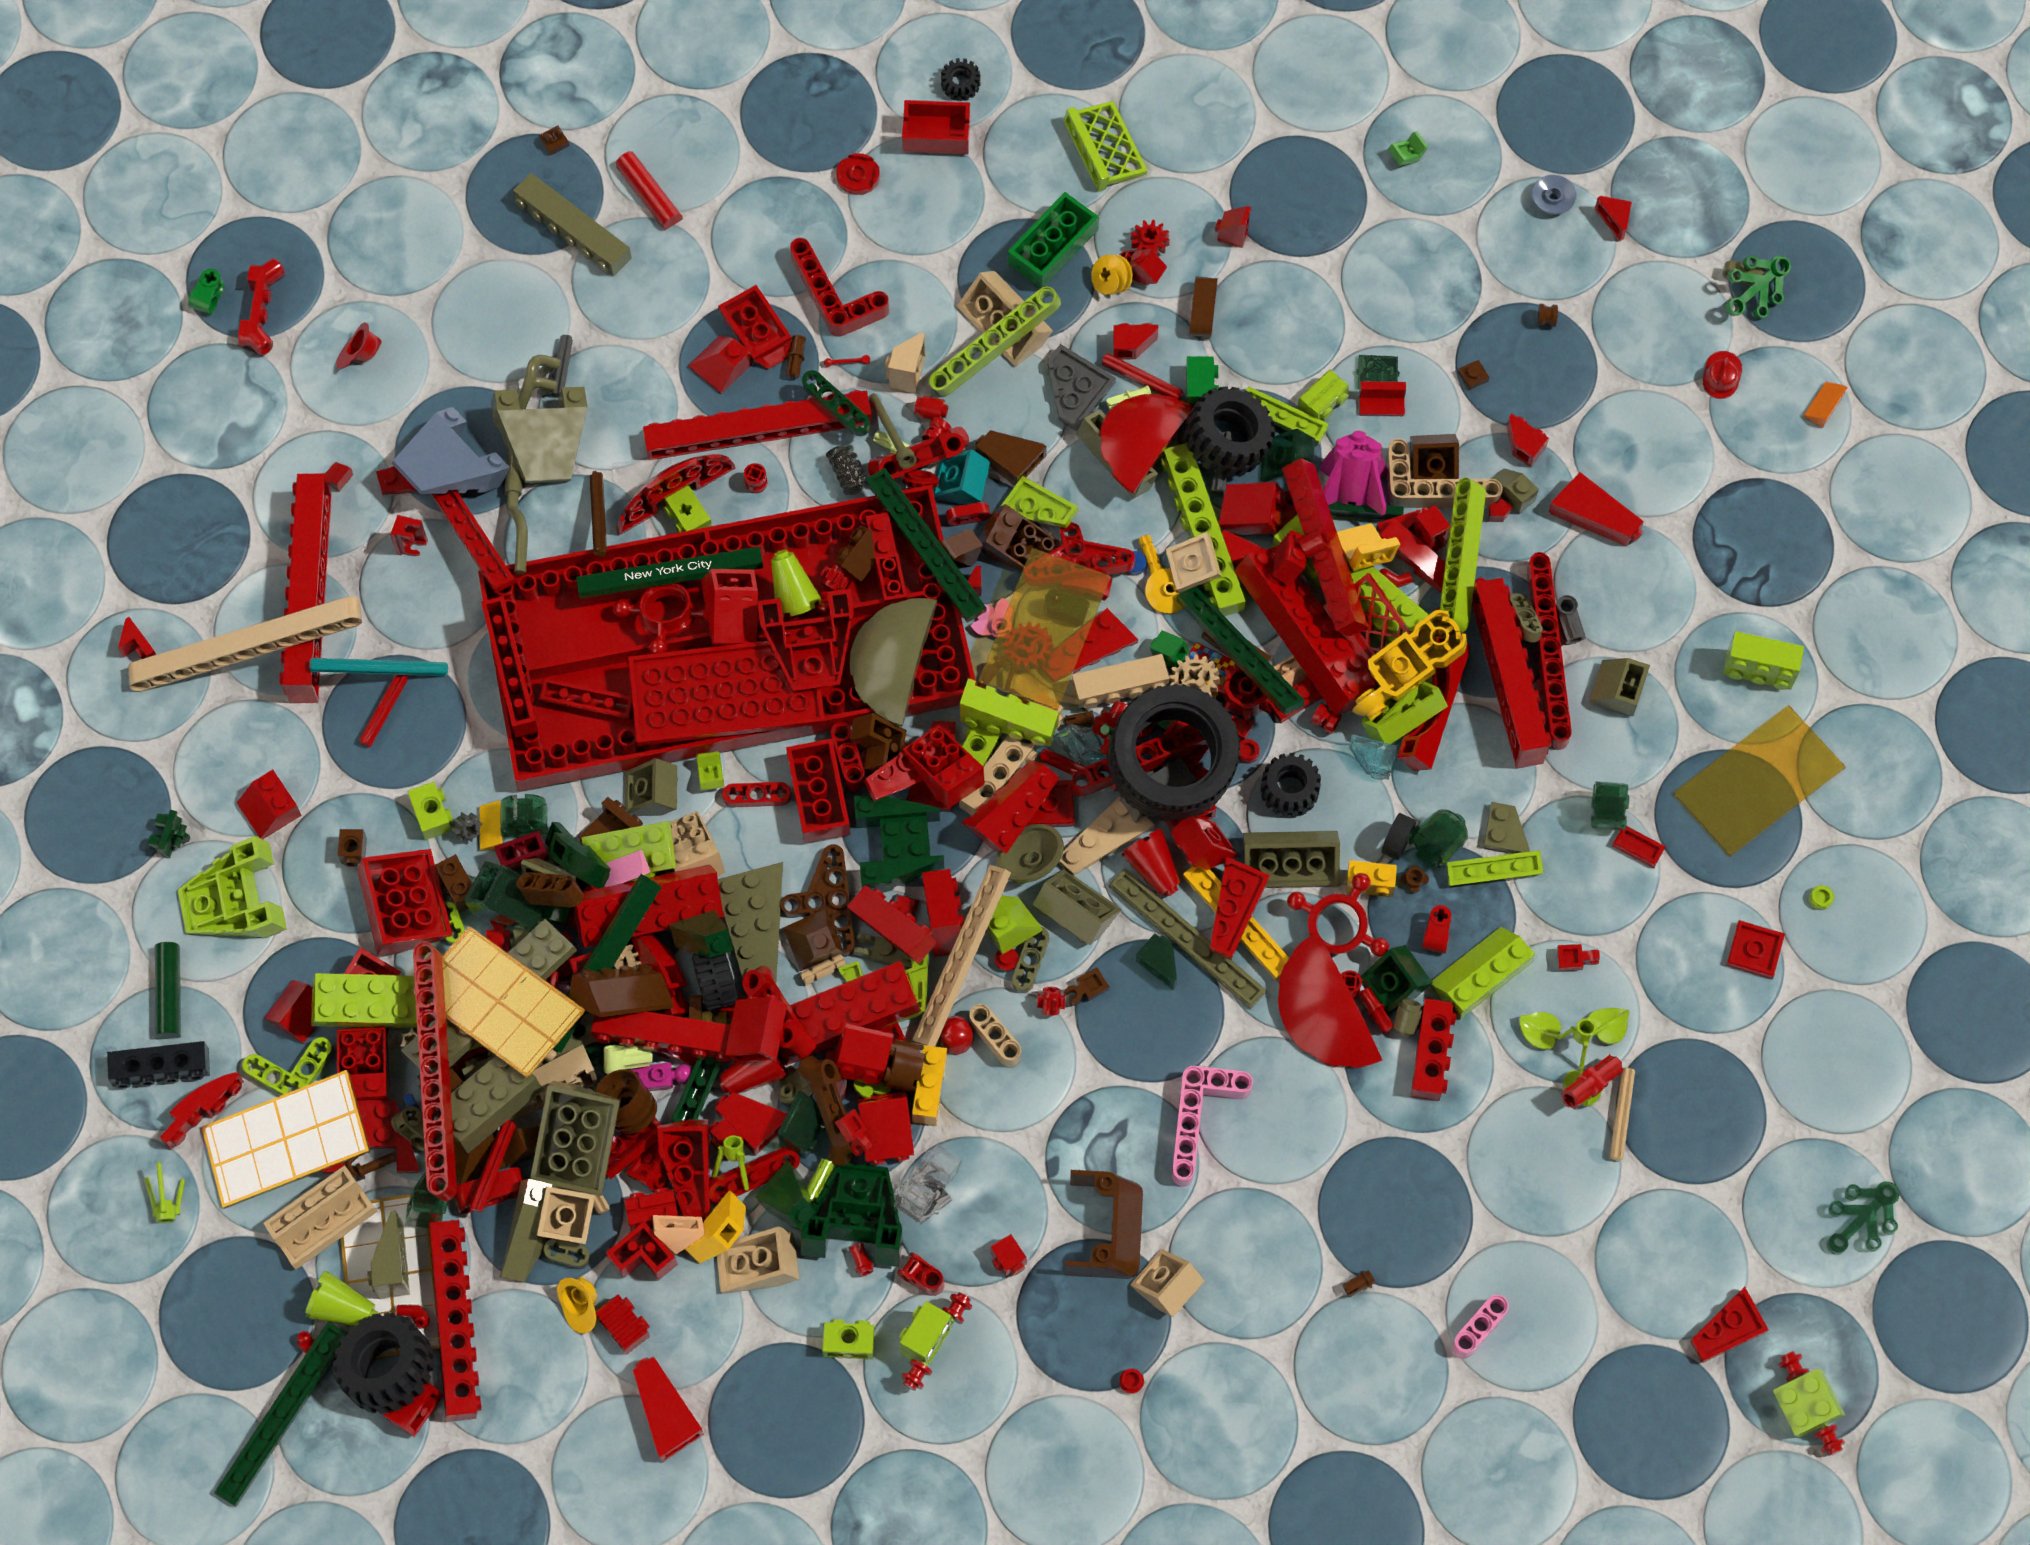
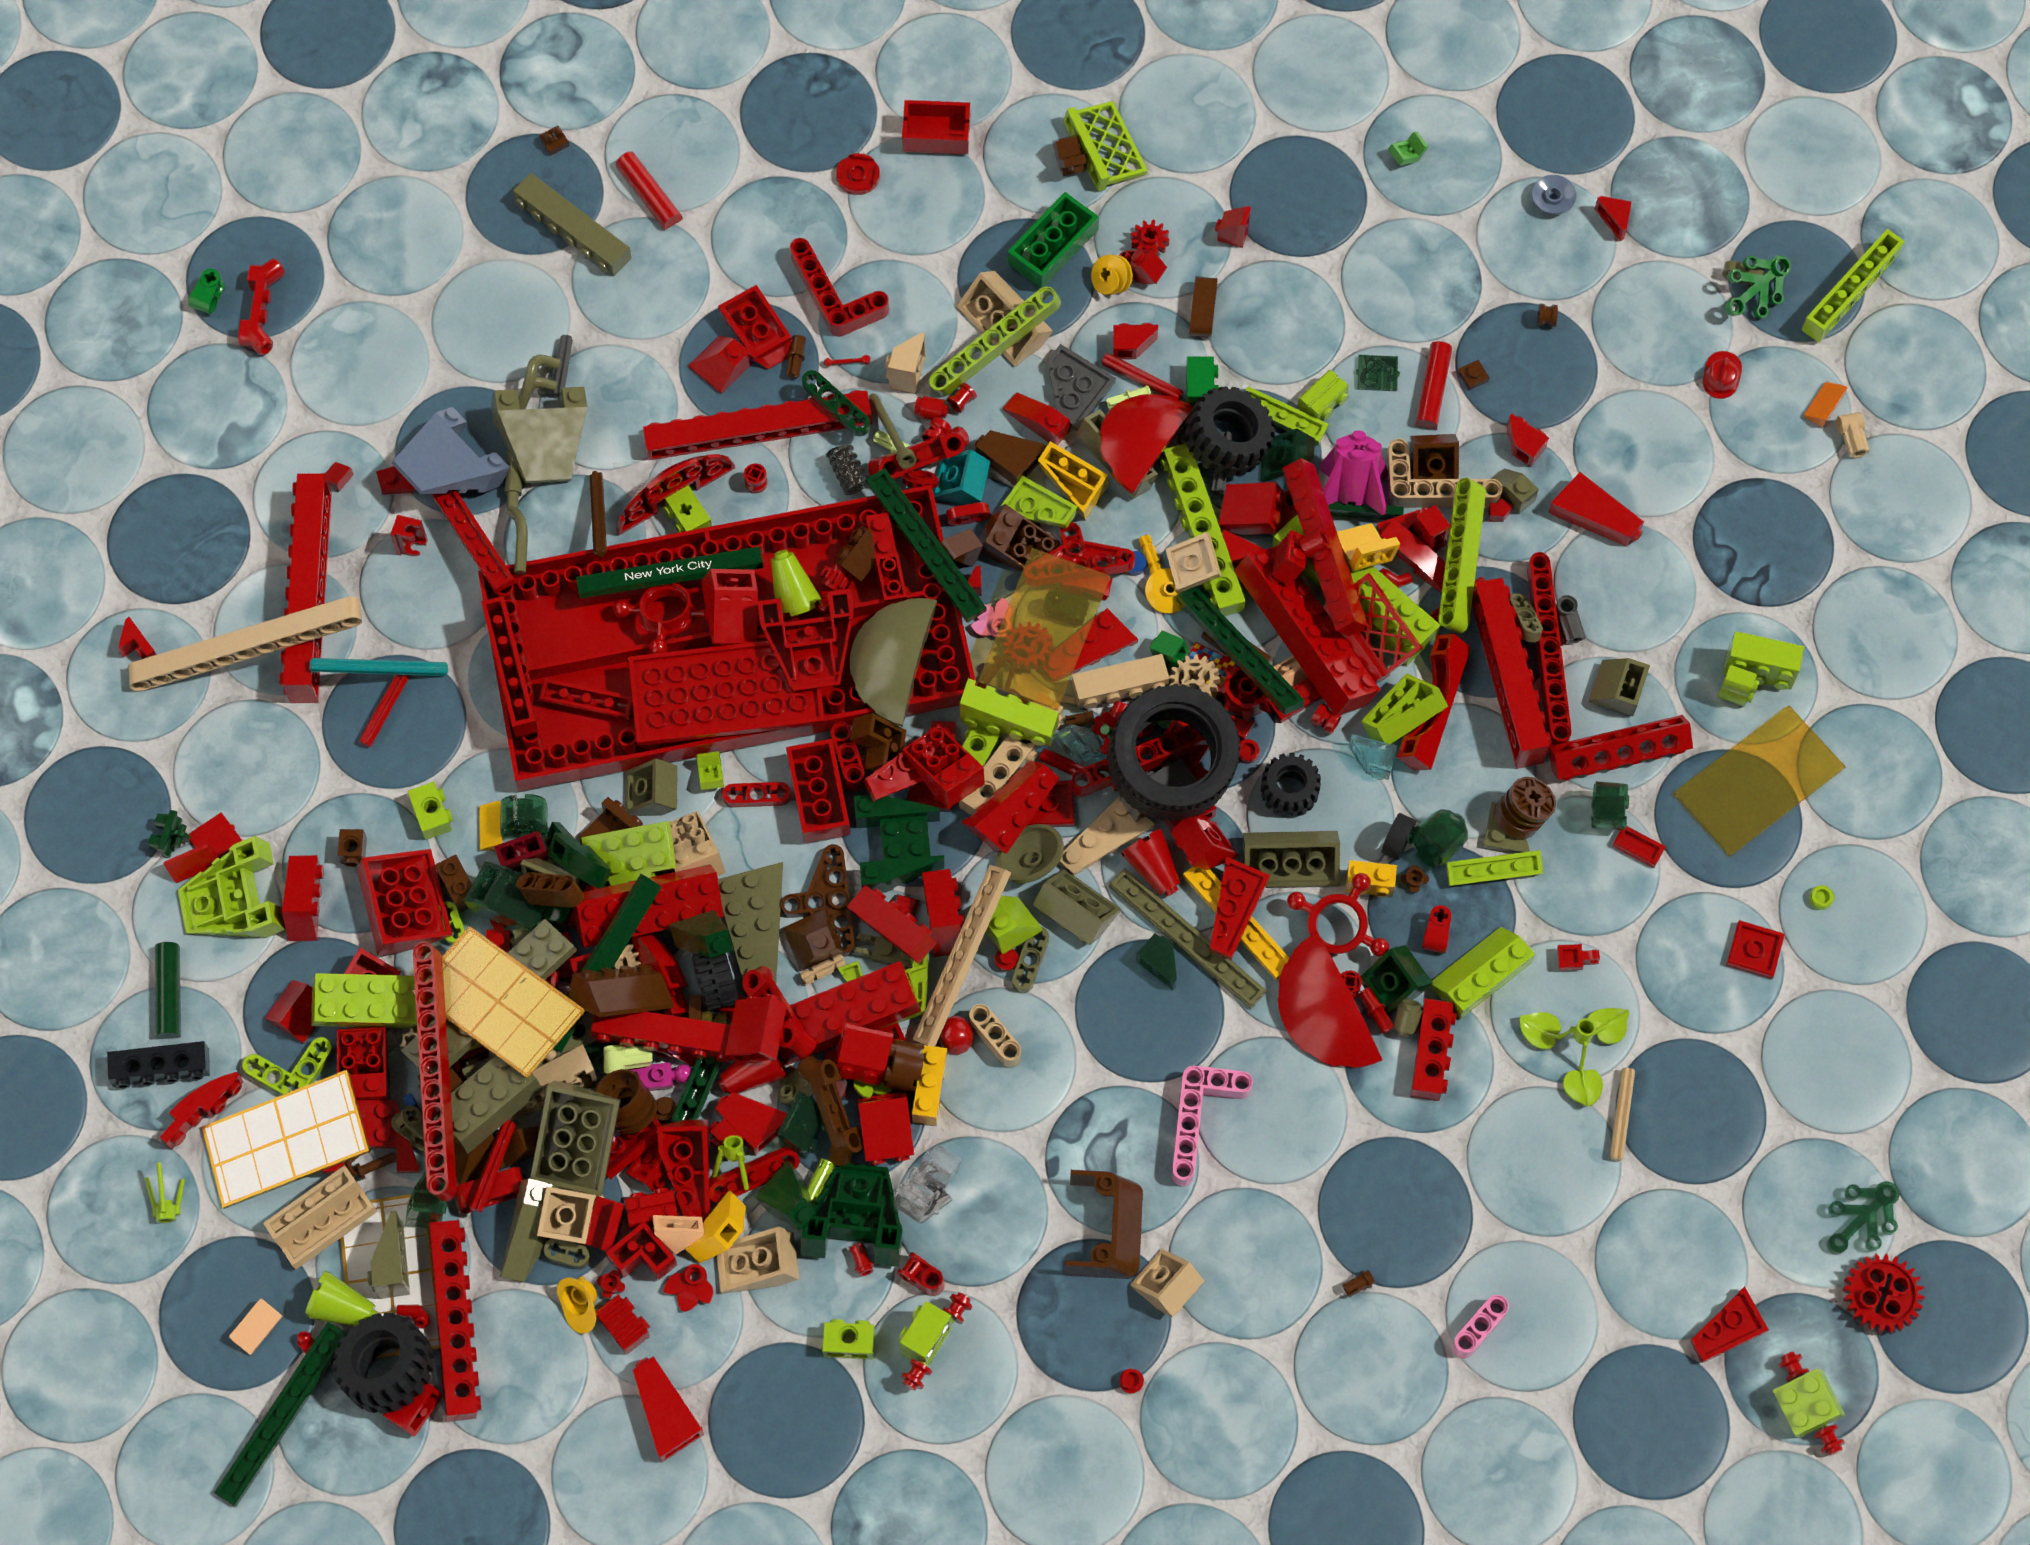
(190, 863): none -> red slope
(217, 834): none -> red piece
(255, 1326): none -> light nougat slope
(268, 805): red slope -> none
(302, 897): none -> red wedge
(359, 348): red piece -> none
(466, 827): dark grey gear -> none
(604, 1223): none -> red panel
(604, 1281): none -> red plate
(627, 868): bright pink slope -> none
(665, 1108): none -> reddish brown plate
(690, 1291): none -> red plate
(853, 1130): red plate -> none
(960, 68): black tyre -> none
(961, 397): none -> red bush
(1008, 1256): red brick -> none
(1039, 418): none -> red slope
(1051, 1001): red gear -> none
(1069, 155): none -> reddish brown brick
(1074, 478): none -> yellow wedge
(1089, 985): reddish brown plate -> none
(1382, 398): red panel -> none
(1411, 661): yellow brick -> none
(1433, 385): none -> red brick
(1524, 808): none -> reddish brown wheel
(1586, 748): none -> red brick
(1592, 1081): red piece -> none
(1738, 686): none -> lime brick
(1852, 428): none -> tan piece
(1853, 285): none -> lime brick
(1904, 1302): none -> red gear

